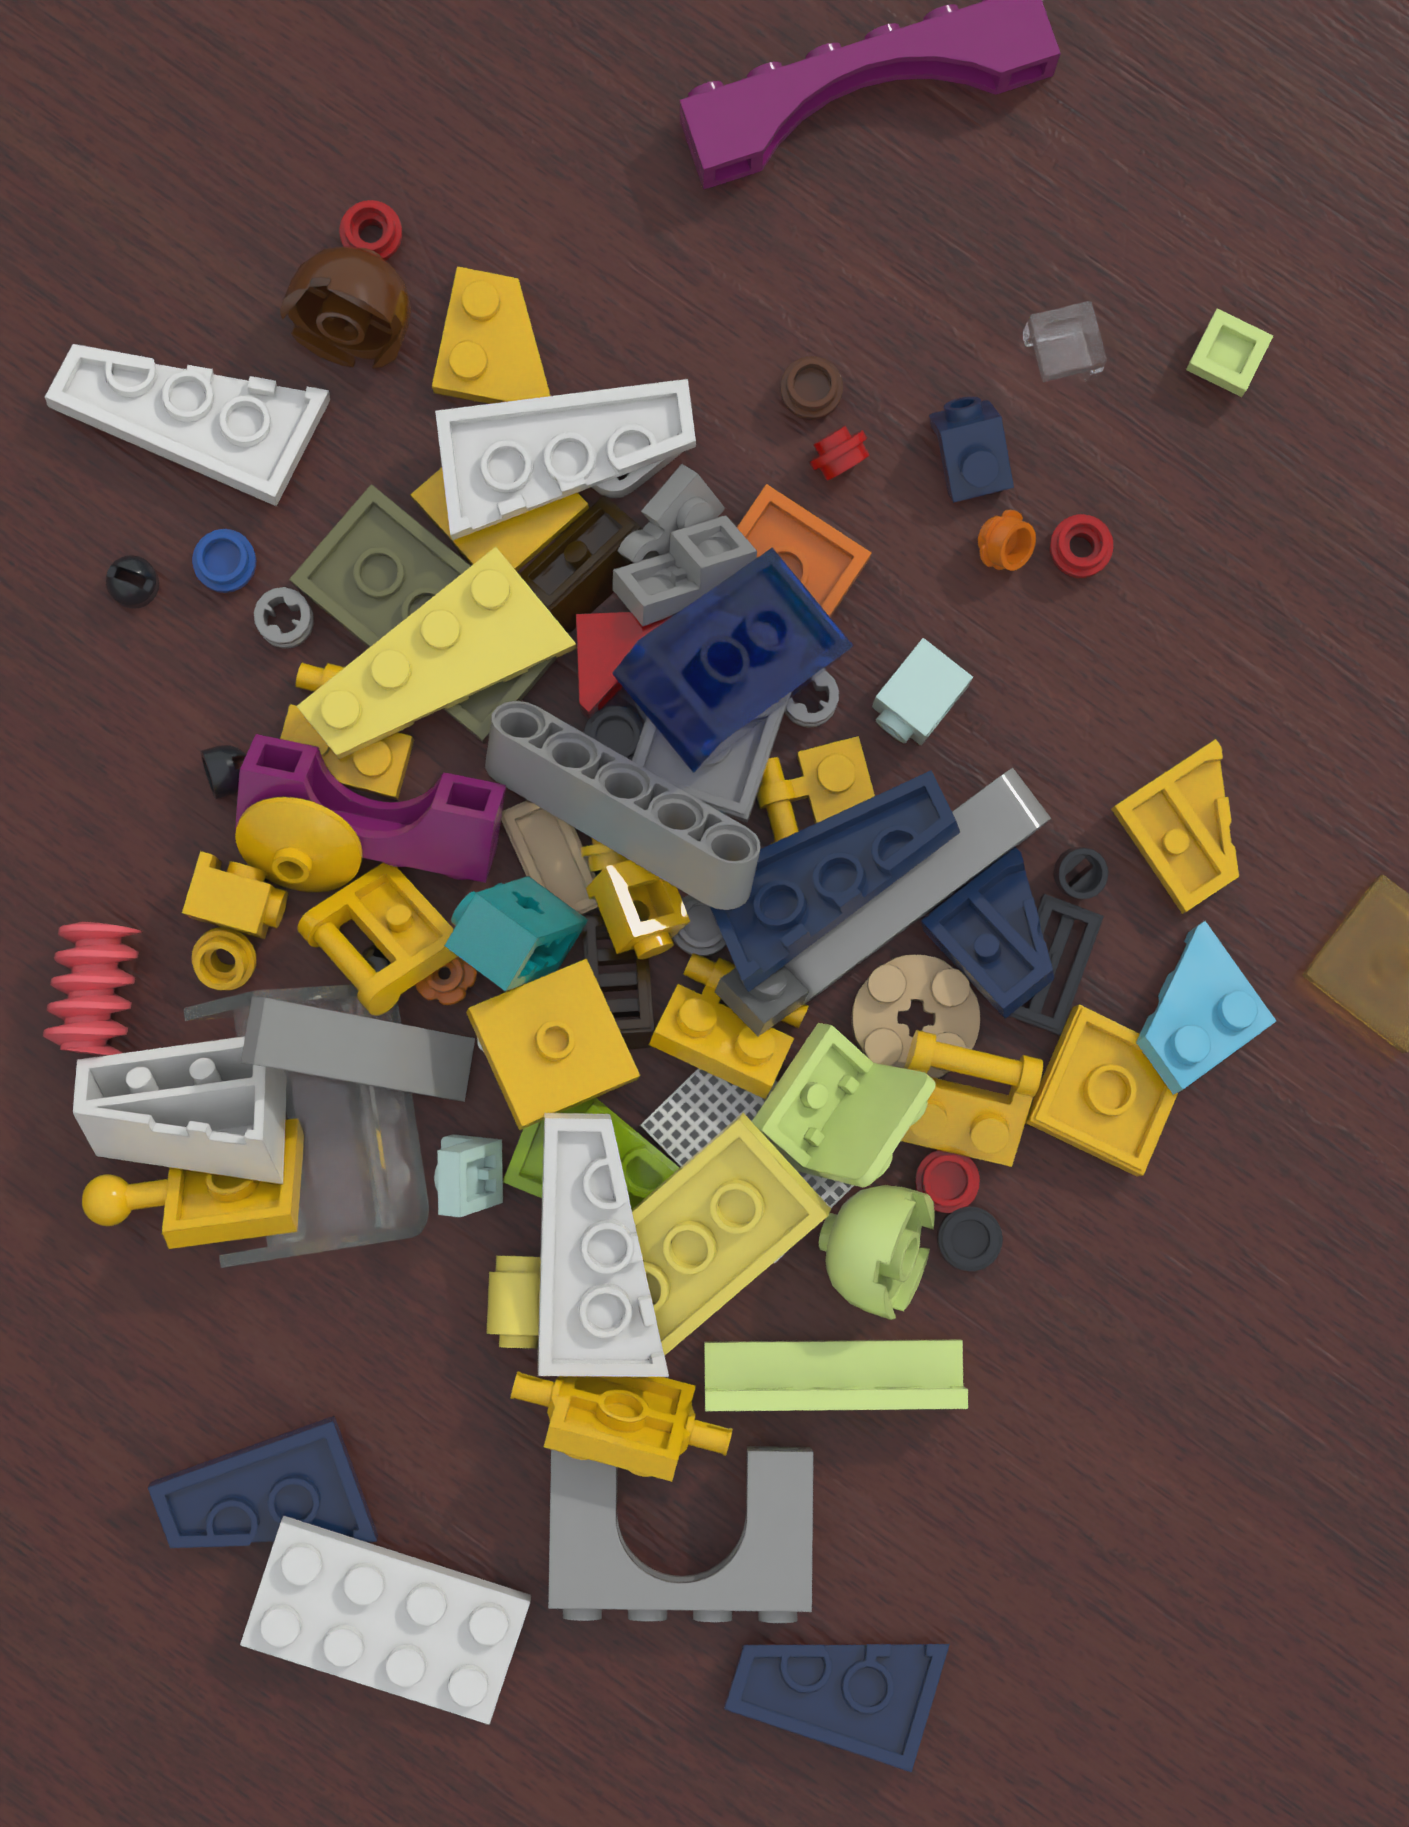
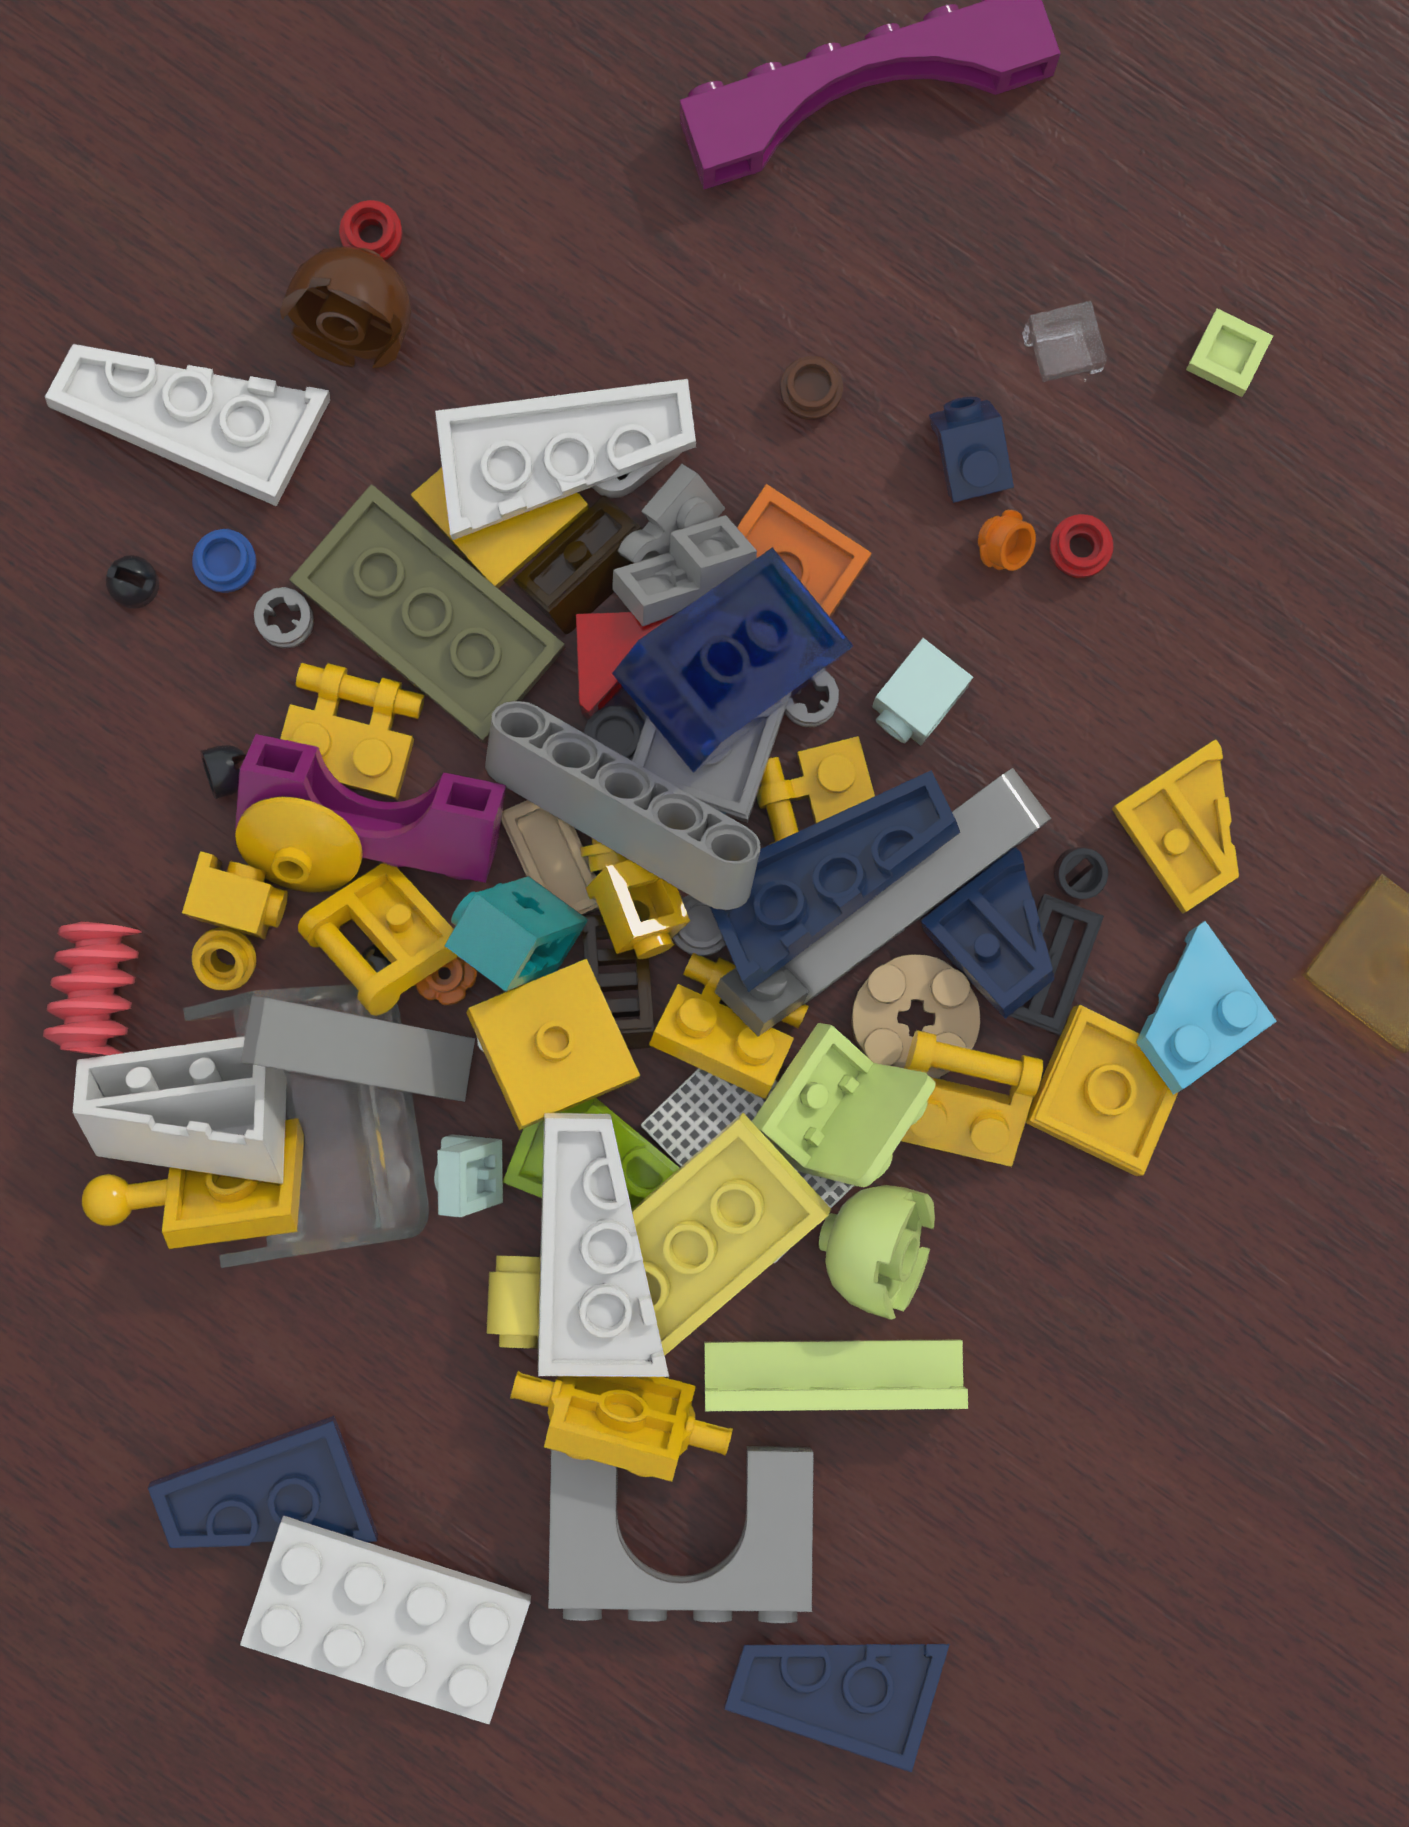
(456, 644): light yellow wing -> none
(488, 342): yellow wing -> none
(839, 452): red plate -> none
(948, 1180): red plate -> none
(969, 1238): black tile -> none

